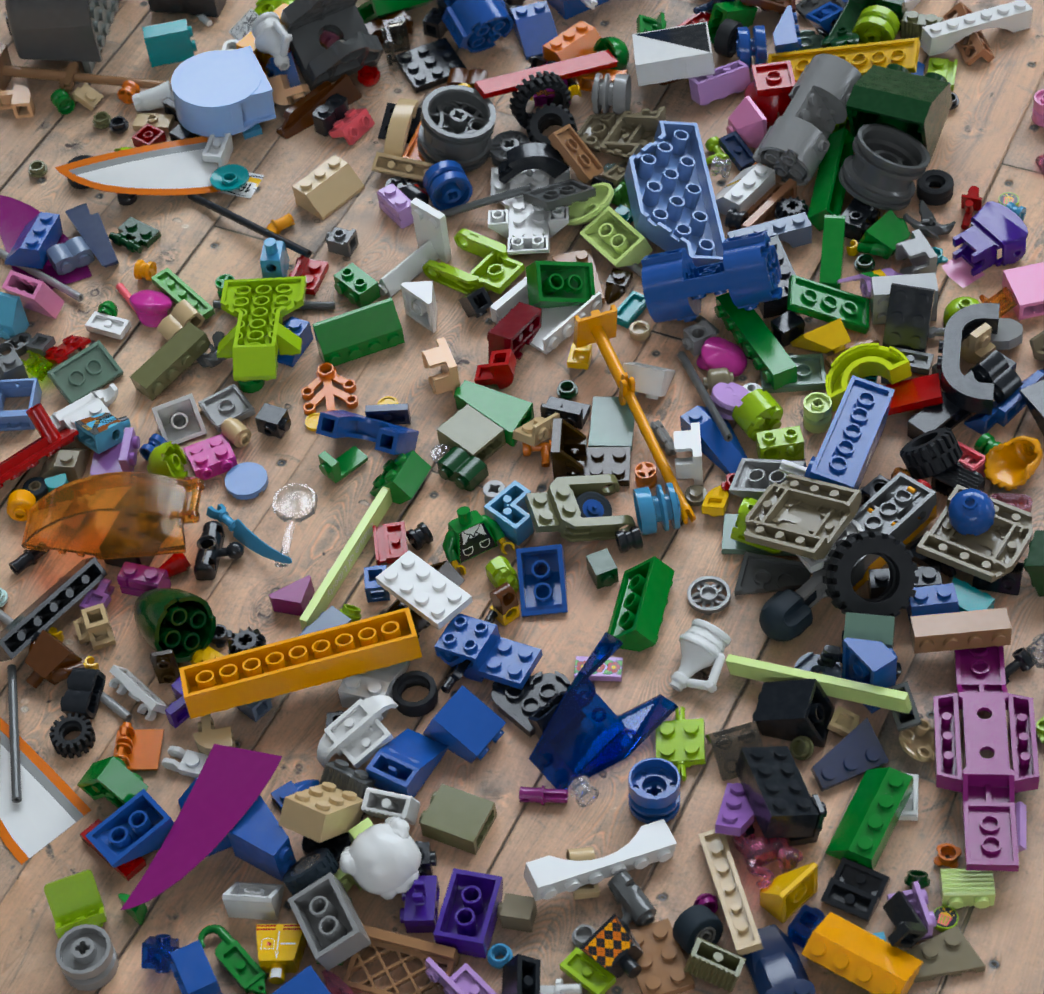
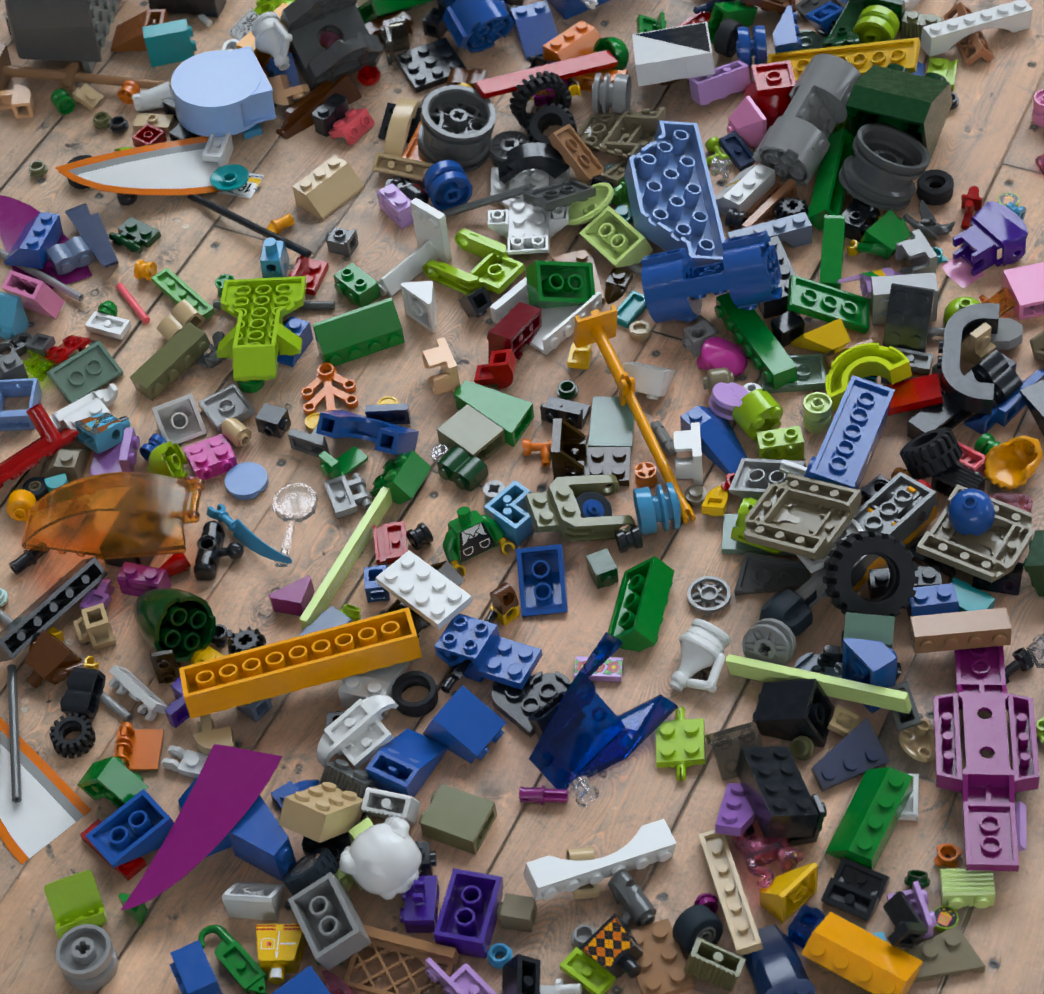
(130, 35): none -> dark orange slope
(150, 306): dark pink piece -> none
(157, 952): clear blue brick -> none
(308, 443): none -> dark grey slope
(341, 497): none -> light grey plate
(500, 571): lime rock -> none
(536, 430): tan bracket -> none
(654, 790): blue wheel -> none
(705, 396): dark grey piece -> none
(769, 642): none -> light grey wheel
(864, 263): dark green plate -> none

